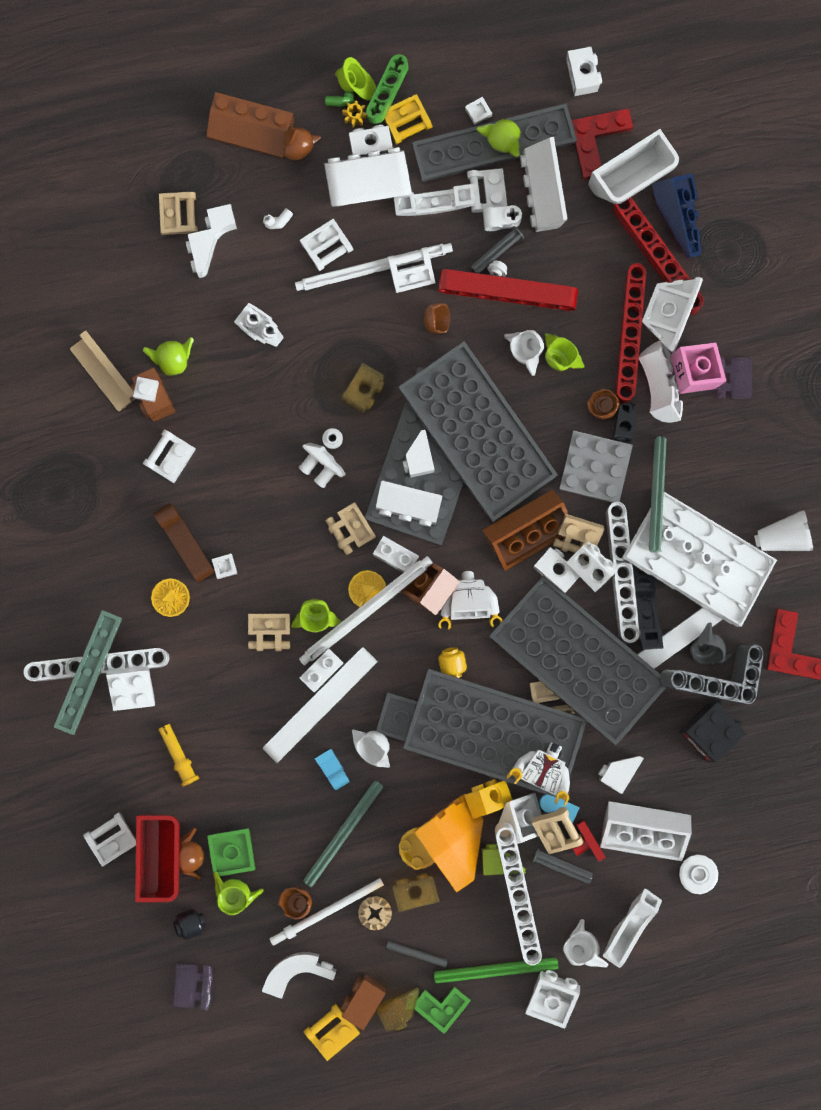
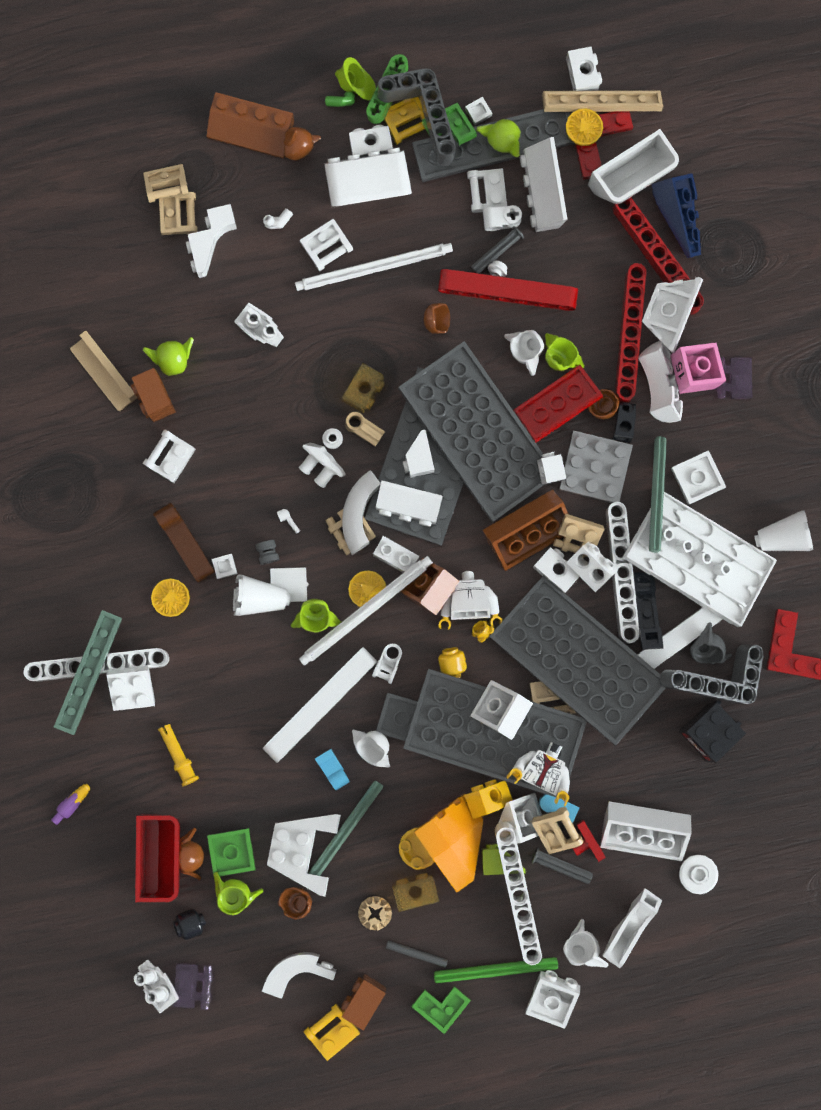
(70, 804): none -> medium lavender piece
(114, 845): white plate -> none
(145, 389): white plate -> none
(156, 986): none -> white connector
(165, 178): none -> tan plate
(258, 597): none -> white cone
(268, 556): none -> dark grey wheel
(269, 625): tan plate -> none
(284, 515): none -> white hand
(290, 931): white bar -> none
(292, 580): none -> white piece
(293, 847): none -> white wing
(321, 670): white brick -> none
(353, 511): none -> white brick
(354, 120): yellow gear -> none
(365, 430): none -> tan piece
(387, 664): none -> white piece
(398, 1010): clear yellow slope -> none
(412, 276): white plate -> none
(430, 108): none -> dark grey beam
(435, 202): white slope -> none
(459, 124): none -> bright green plate
(482, 630): none -> yellow plate
(501, 709): none -> white slope
(551, 468): none -> white brick
(558, 403): none -> red tile
(584, 127): none -> yellow wheel
(602, 101): none -> tan tile
(619, 773): white slope -> none
(698, 477): none -> white plate

